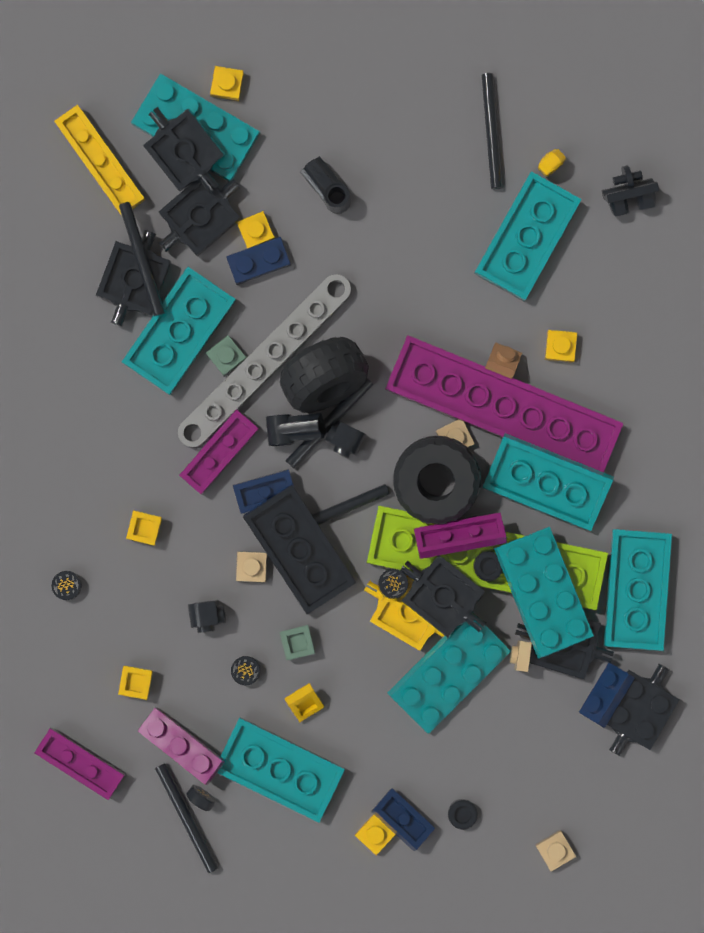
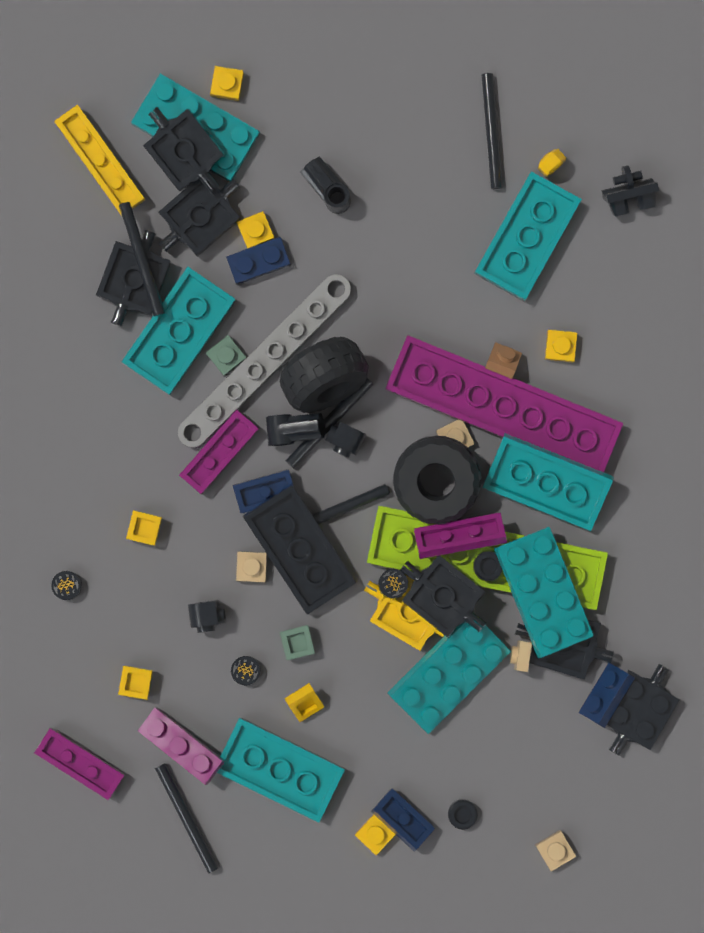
(200, 798): black tile -> none
(637, 589): teal plate -> none

